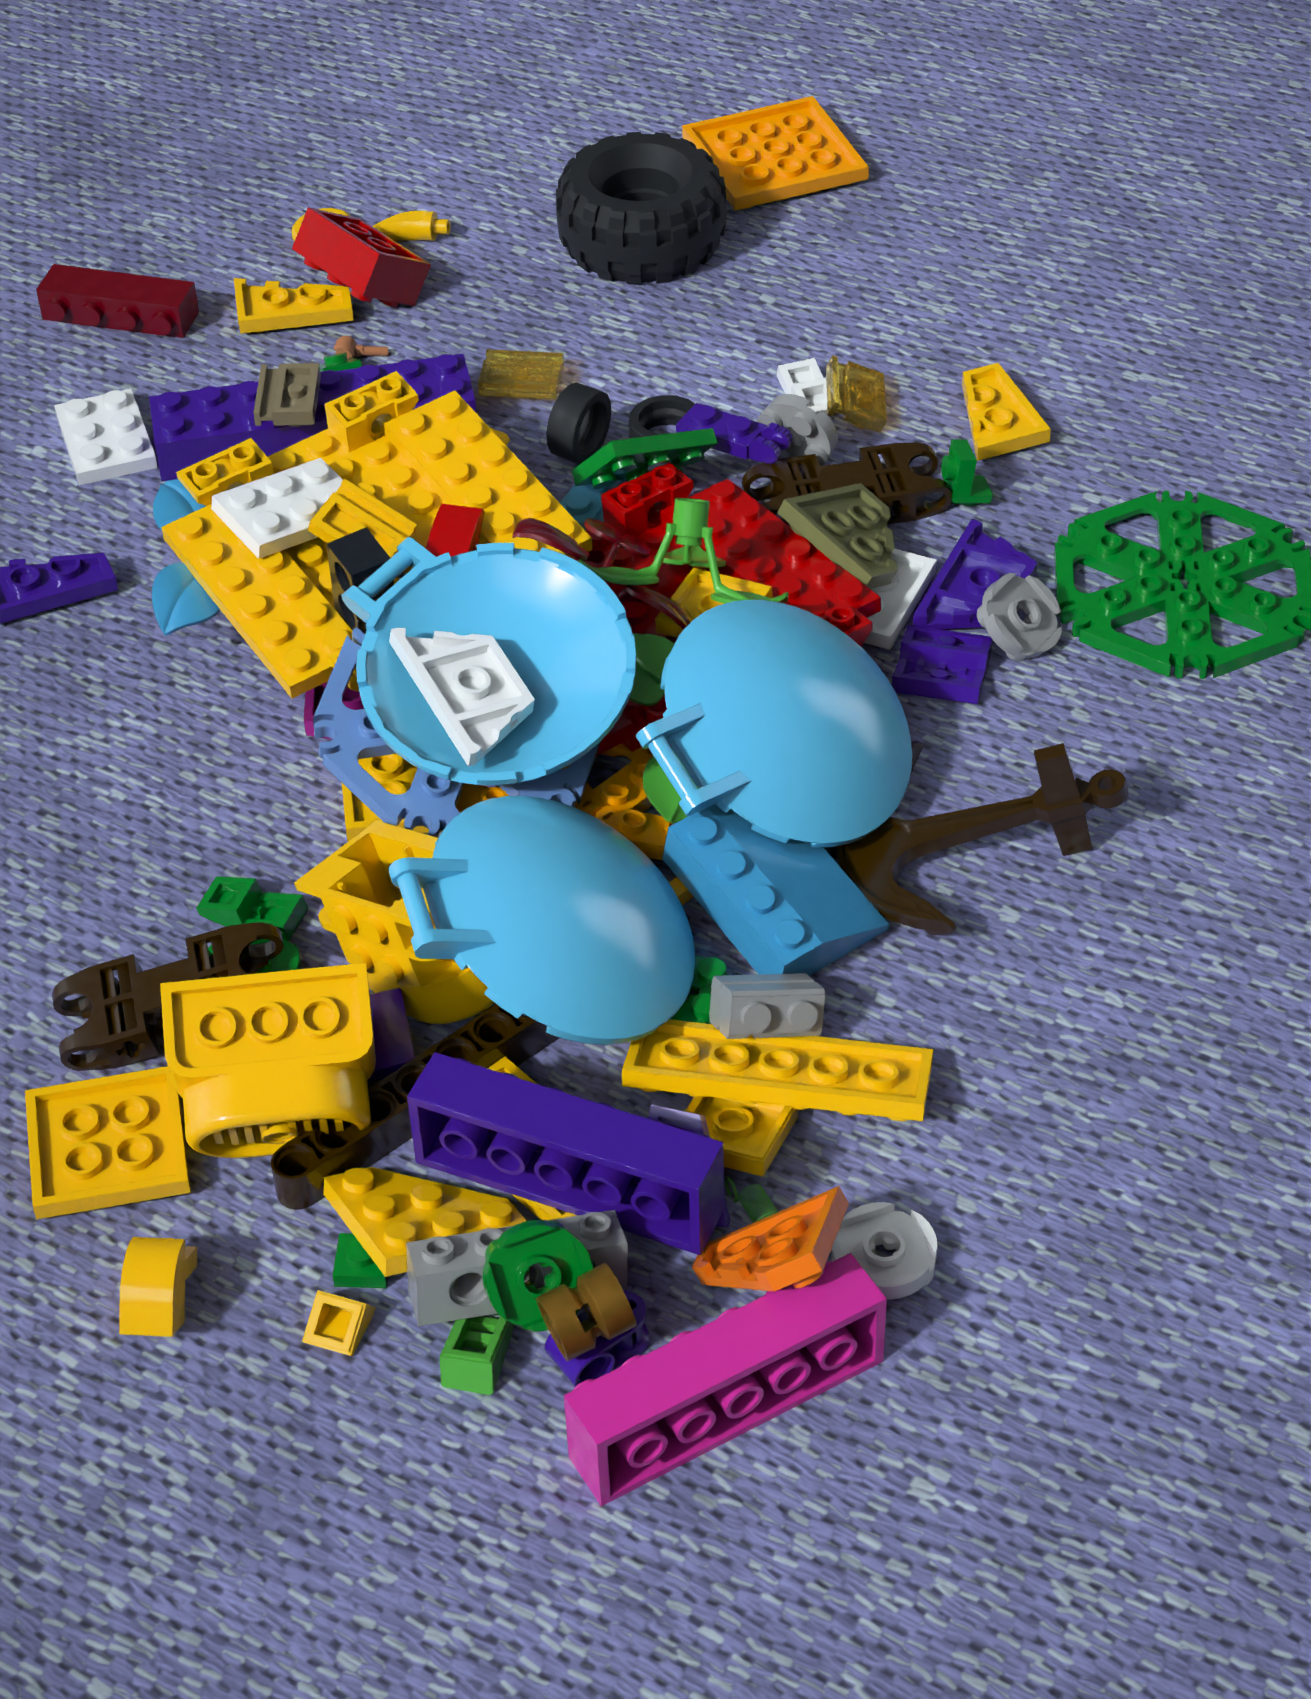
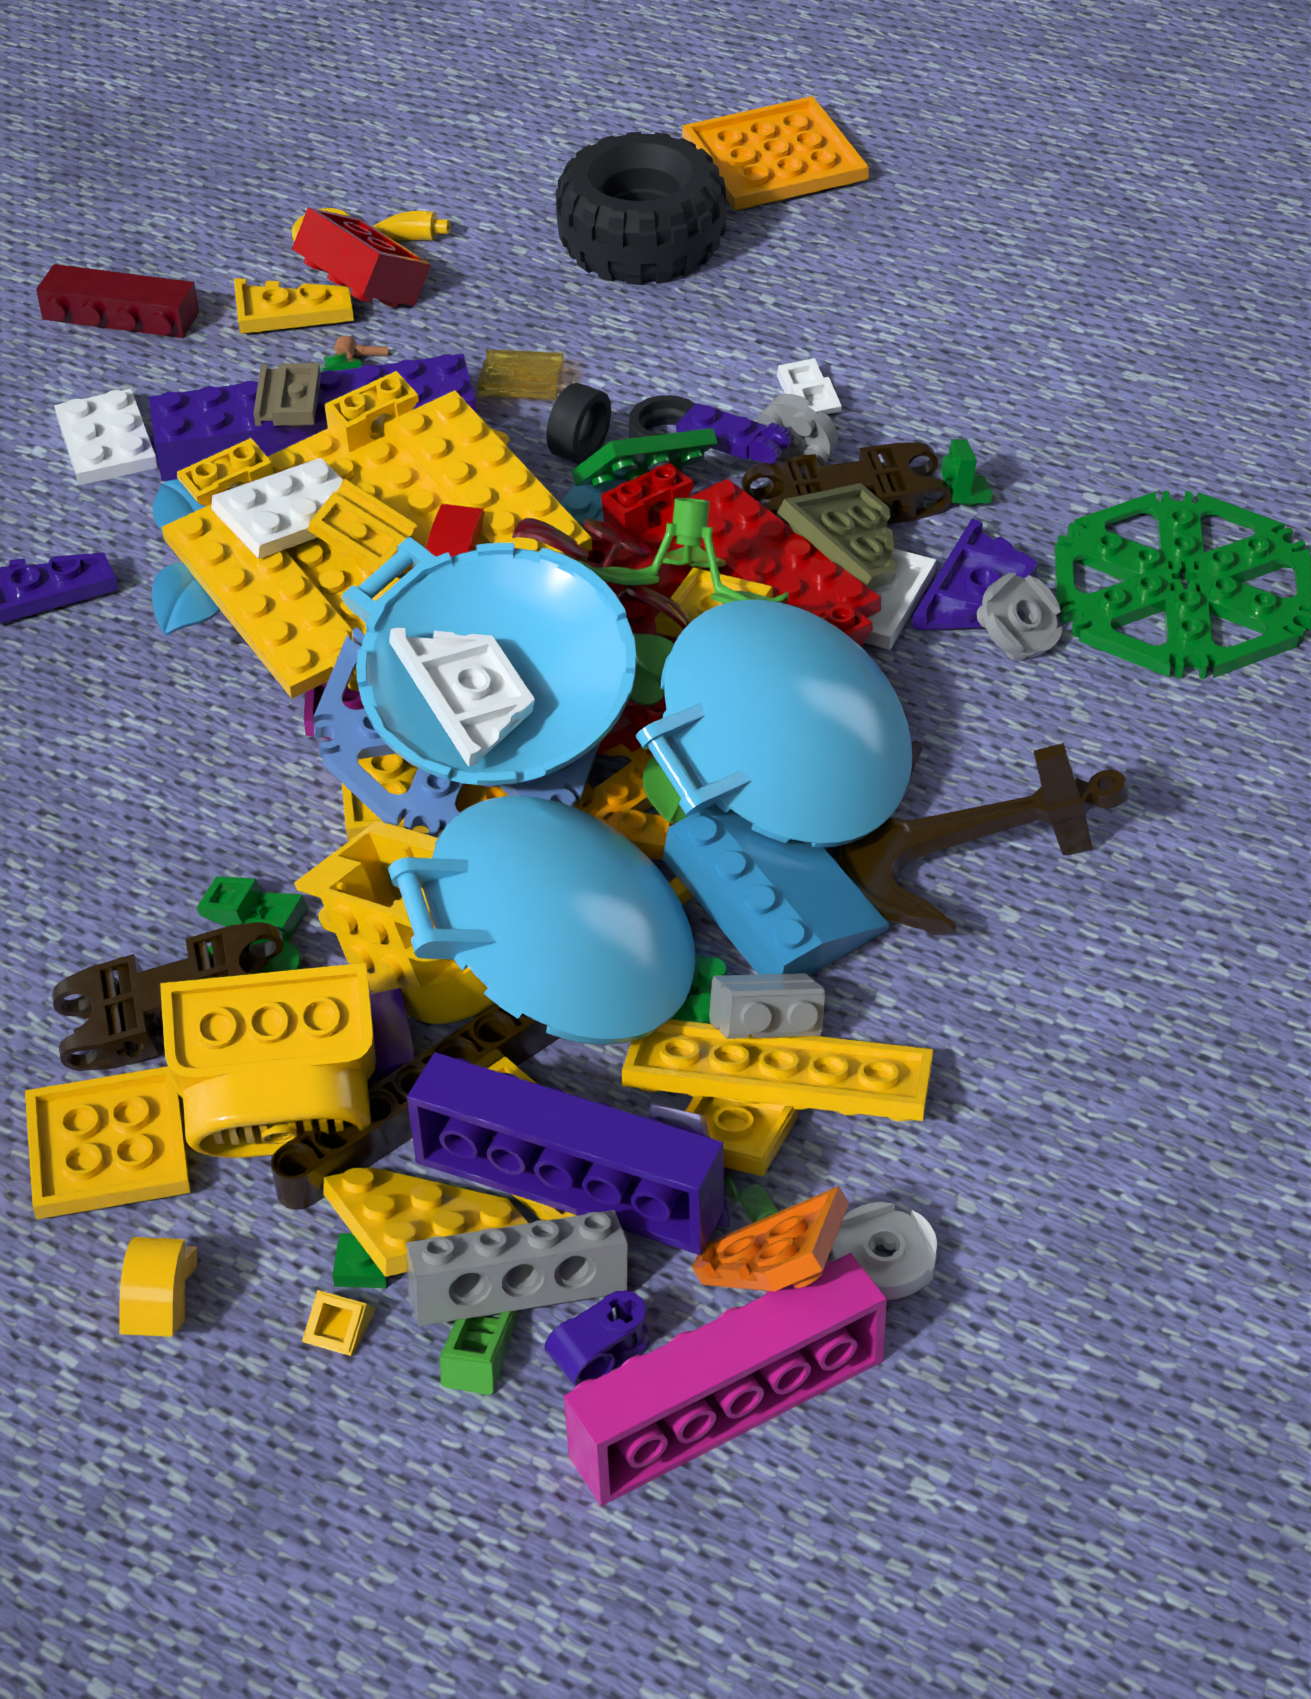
(350, 564): black brick -> none
(510, 1260): green plate -> none
(603, 1302): pearl gold wheel -> none
(856, 394): clear yellow plate -> none
(942, 664): dark purple slope -> none
(1000, 413): yellow wing -> none

